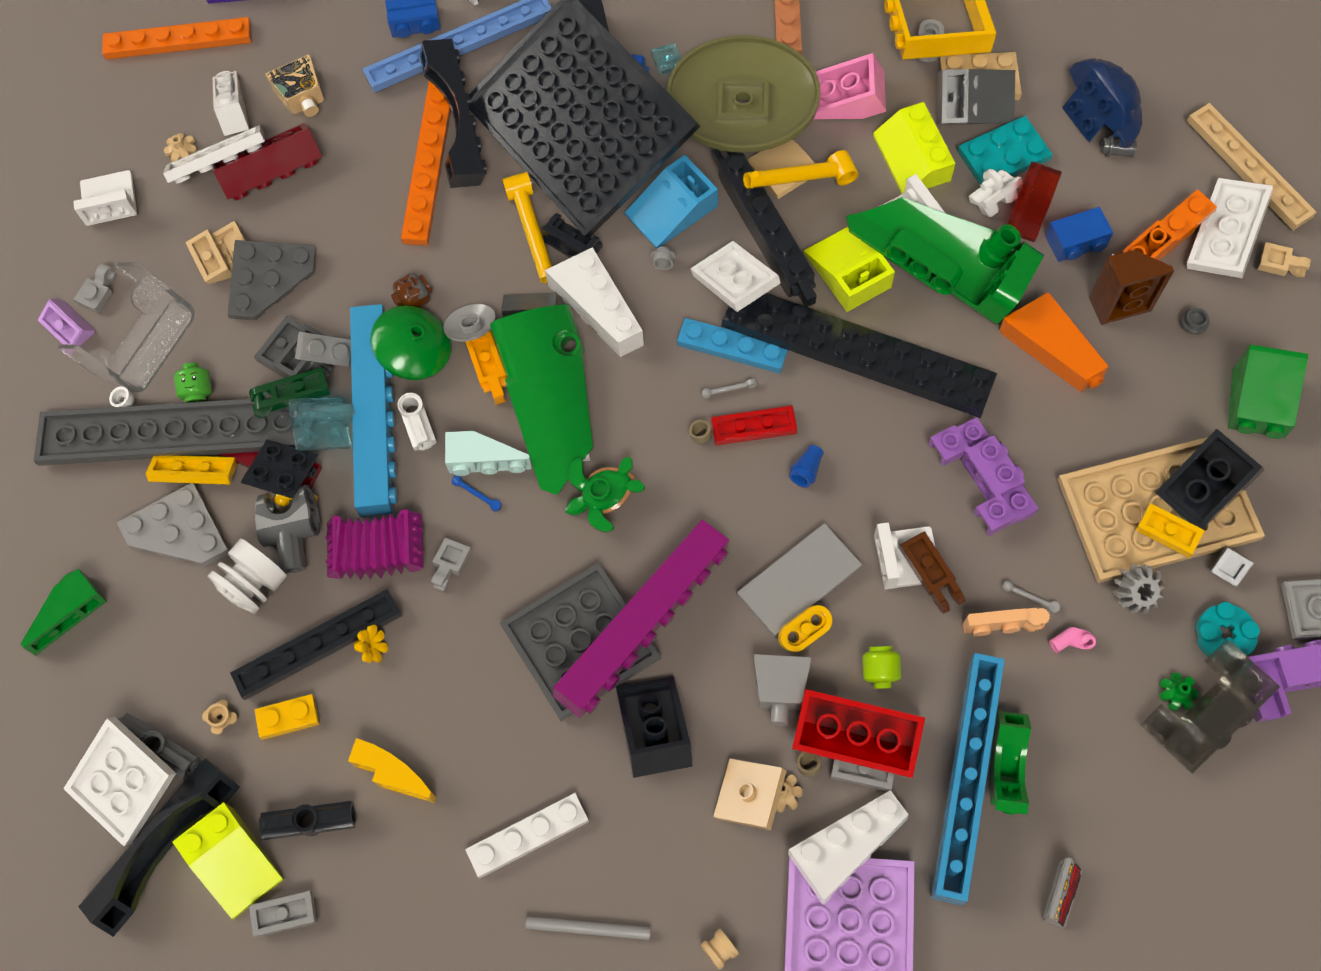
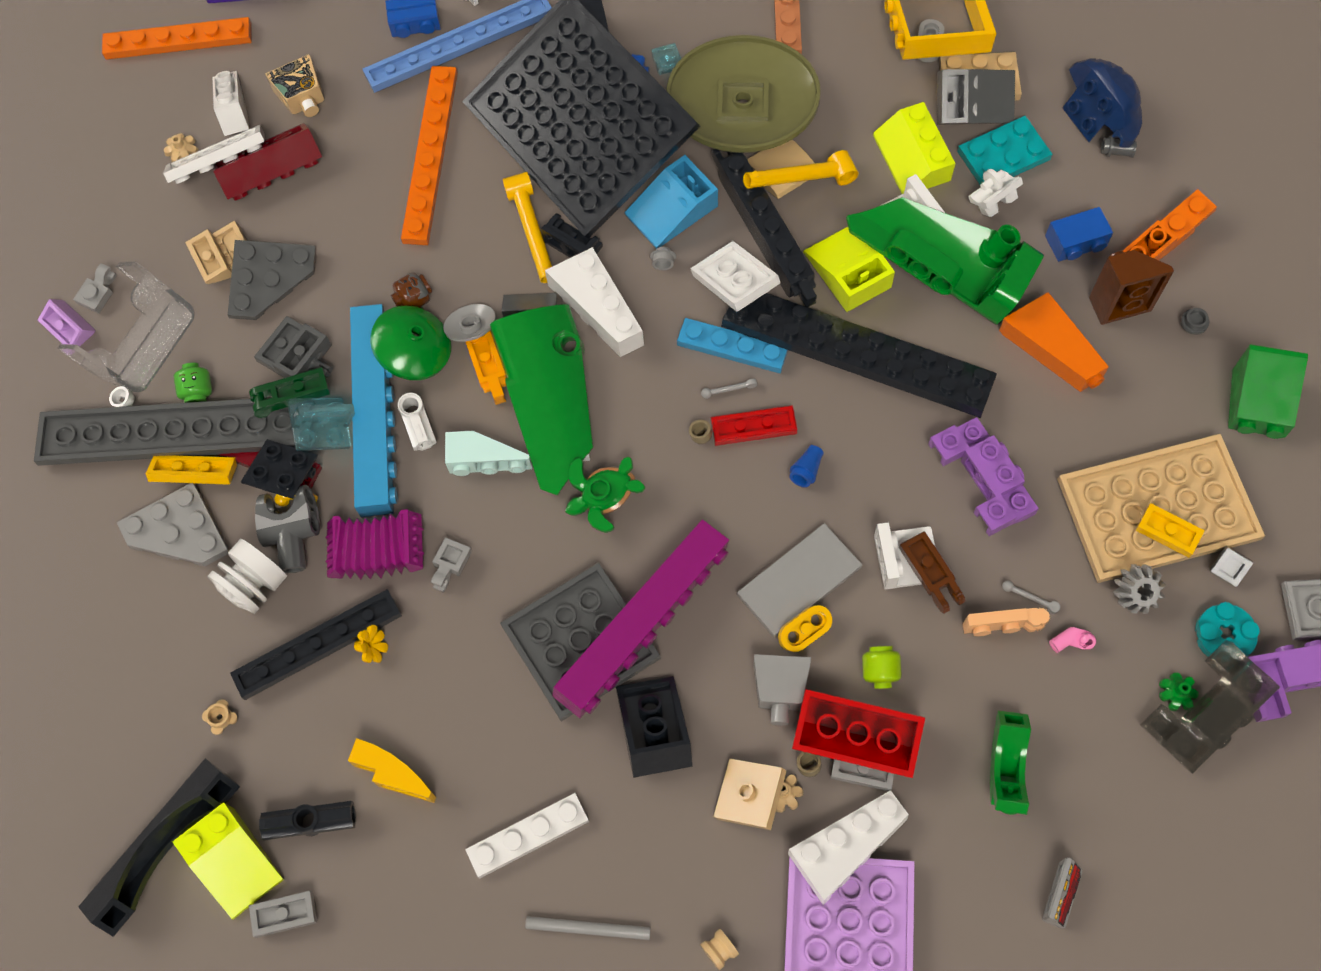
(64, 608): green slope -> none
(106, 198): white bracket -> none
(119, 781): white plate -> none
(175, 756): dark grey piece -> none
(287, 716): yellow plate -> none
(323, 349): light grey plate -> none
(441, 68): black arch -> none
(495, 505): blue hinge -> none
(852, 89): bright pink slope -> none
(968, 780): dark azure brick -> none
(1034, 200): clear red panel -> none
(1209, 480): black slope -> none
(1231, 231): white plate -> none
(1250, 165): tan plate -> none
(1279, 261): tan plate -> none

